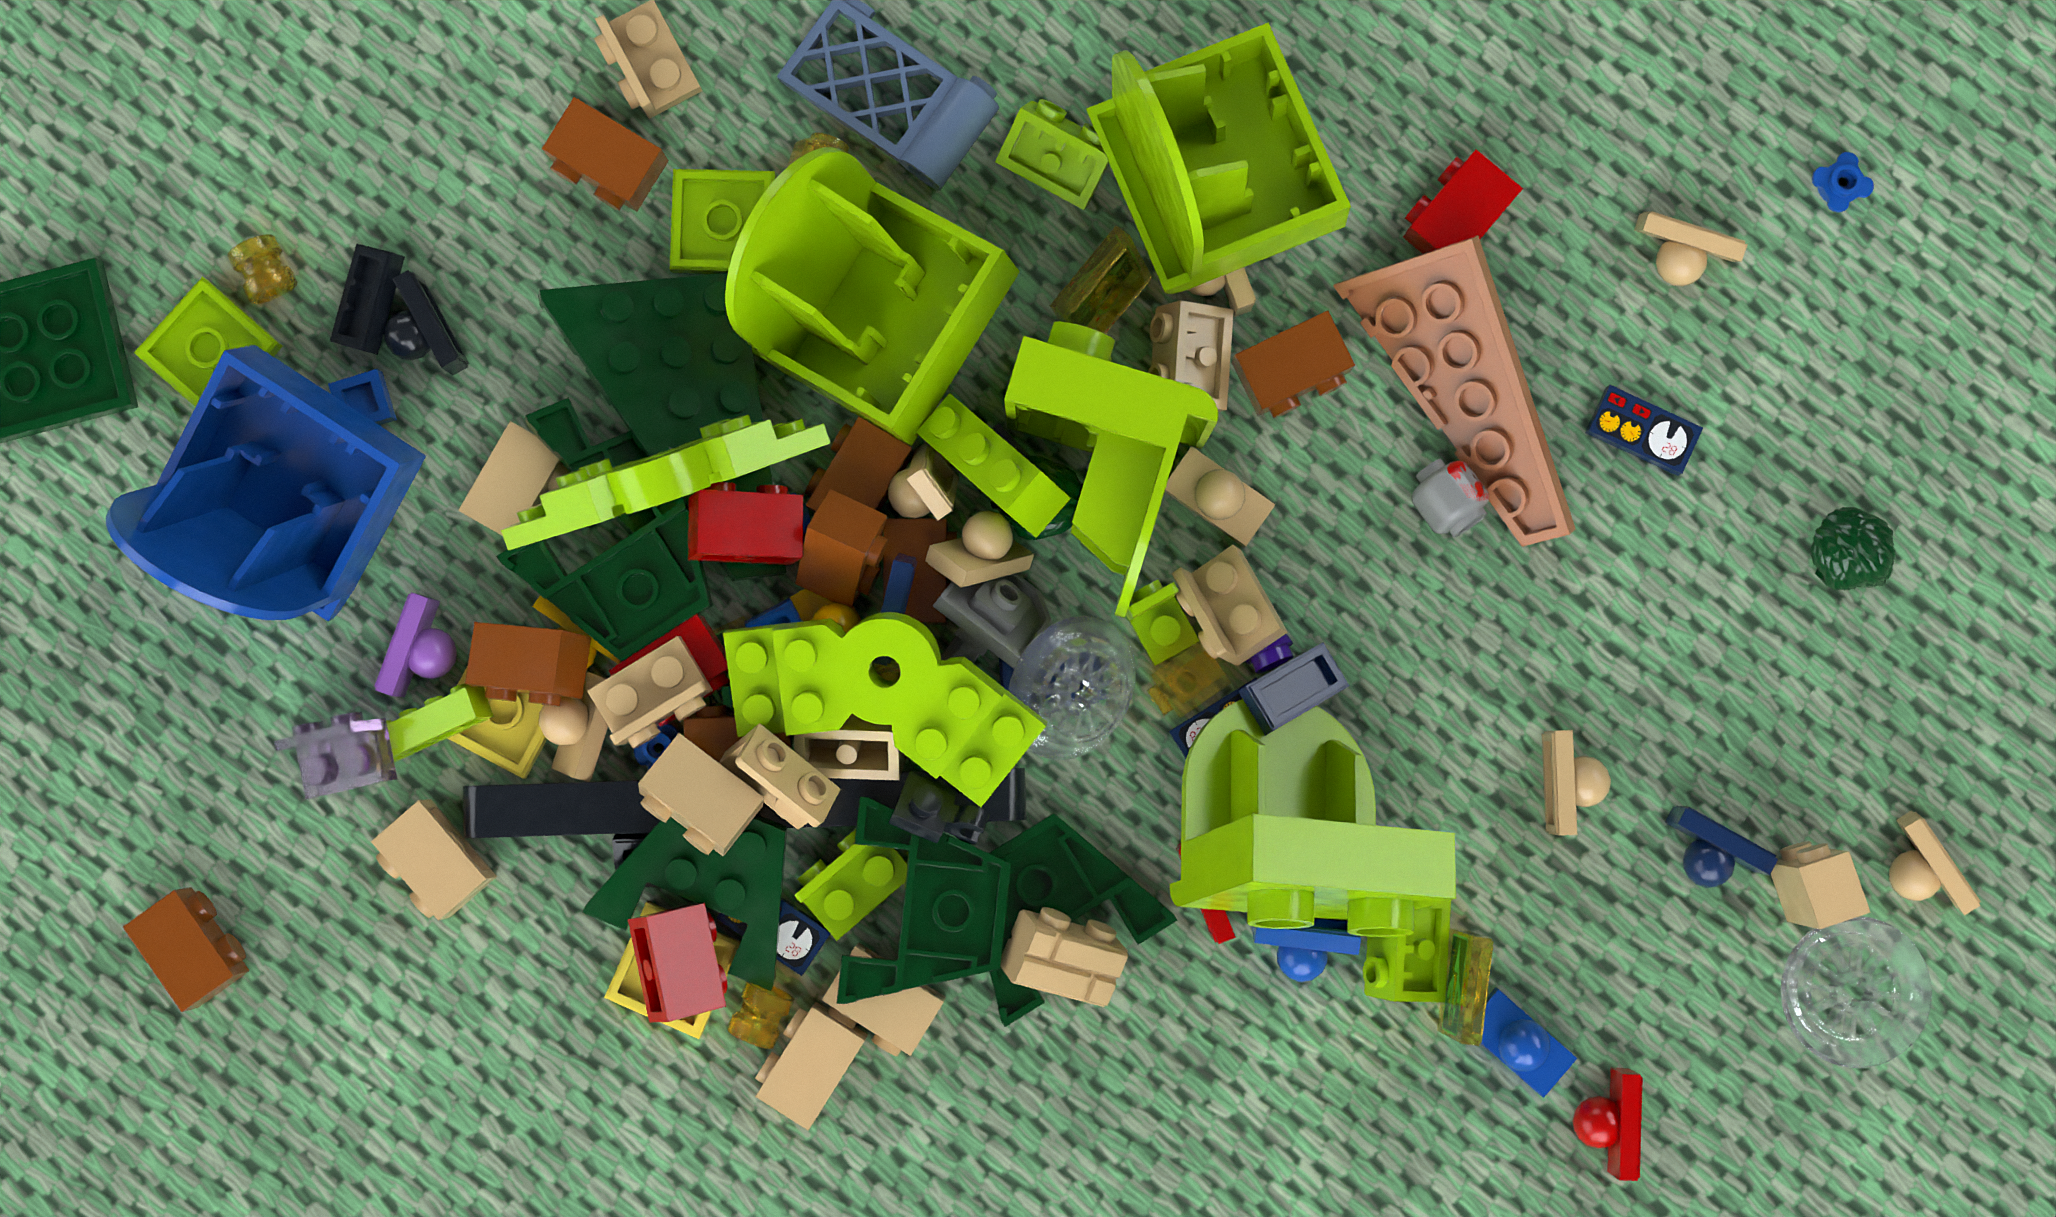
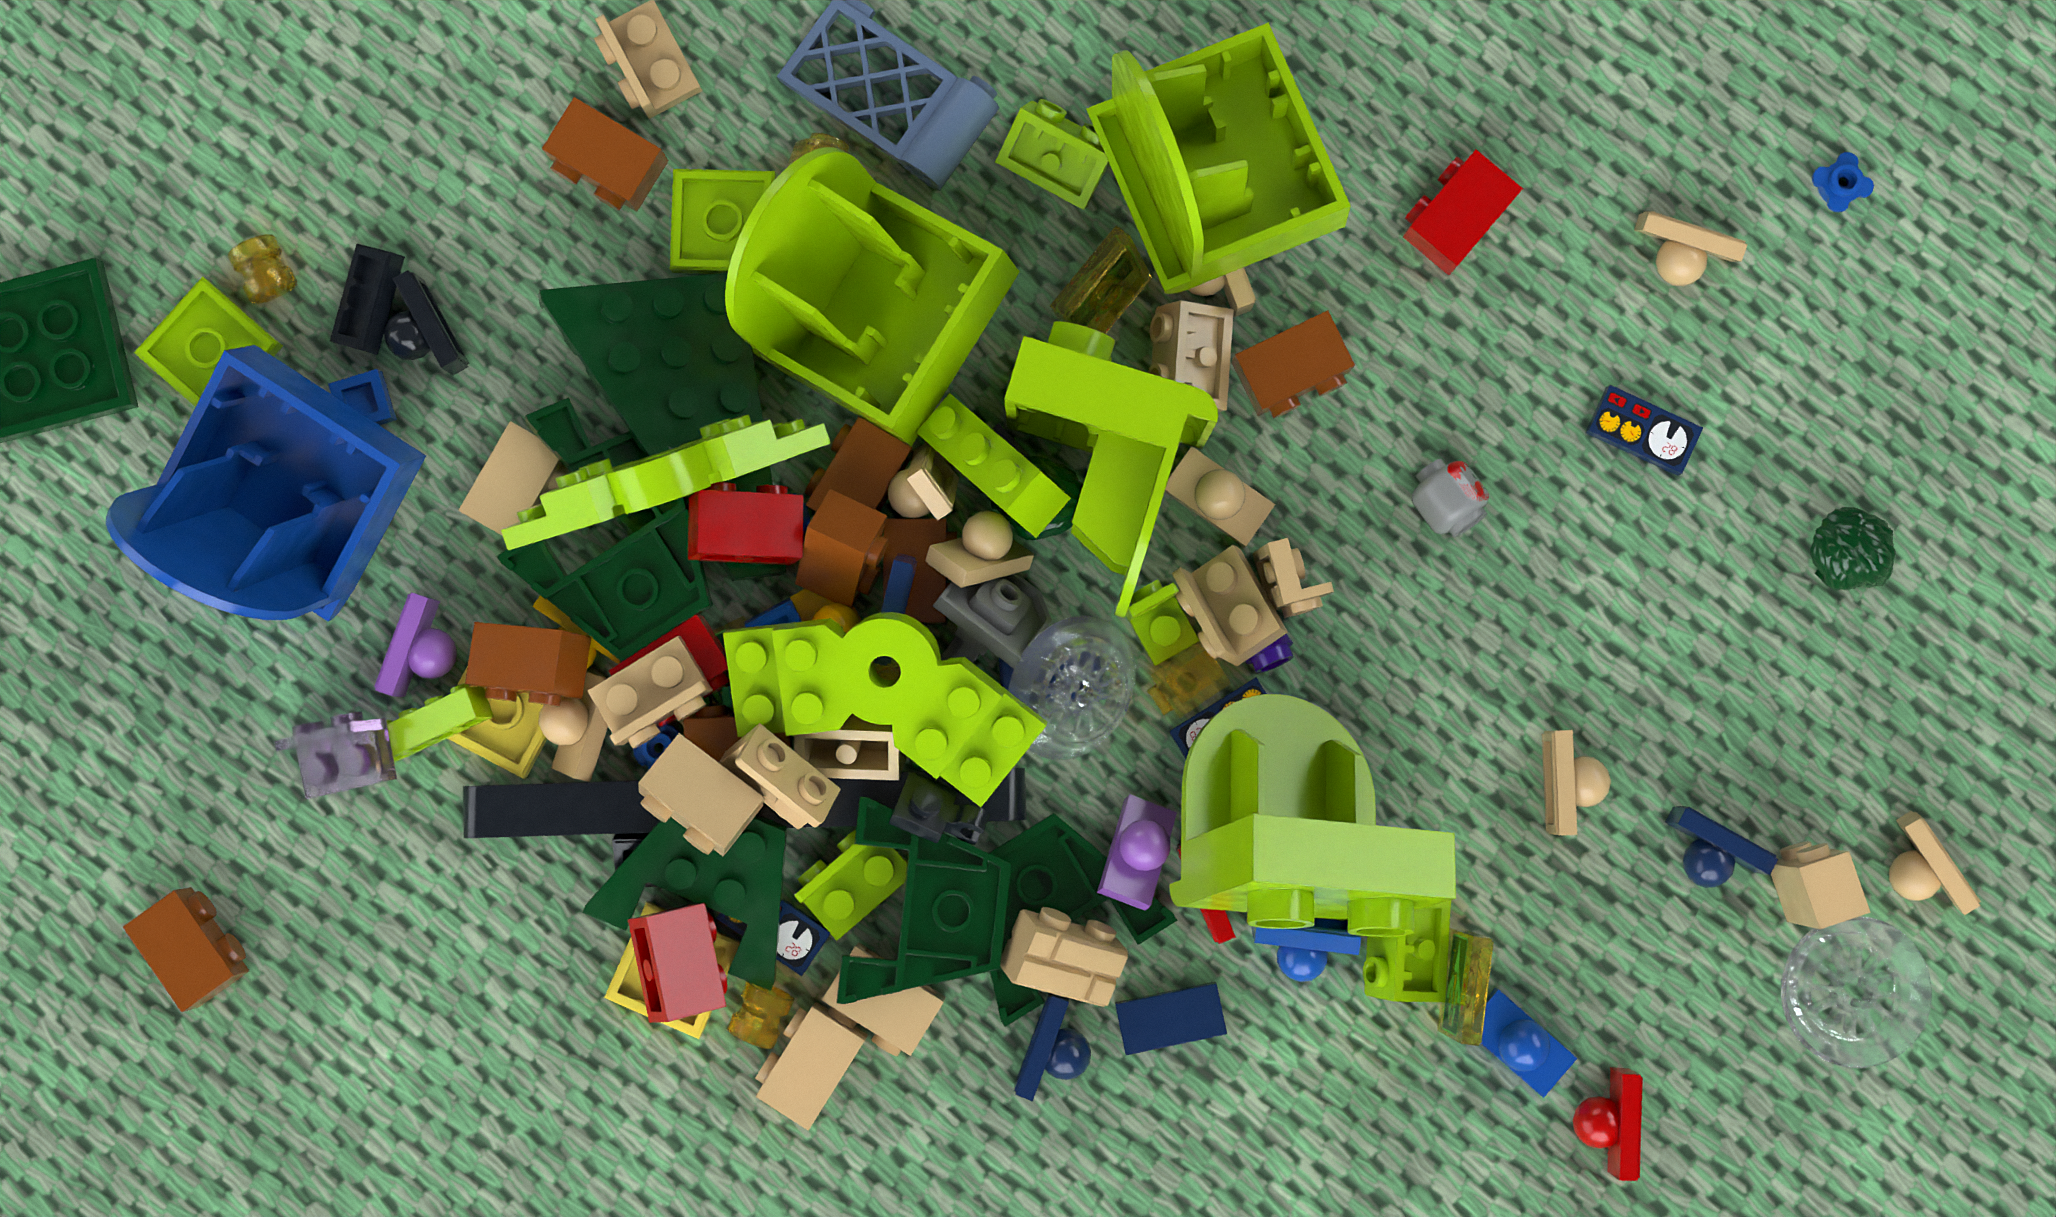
(432, 860): tan brick -> none
(1058, 1051): none -> dark blue tile
(1137, 852): none -> medium lavender tile
(1170, 1018): none -> dark blue tile
(1279, 575): none -> tan bracket
(1293, 688): tile -> none
(1454, 342): nougat wing -> none

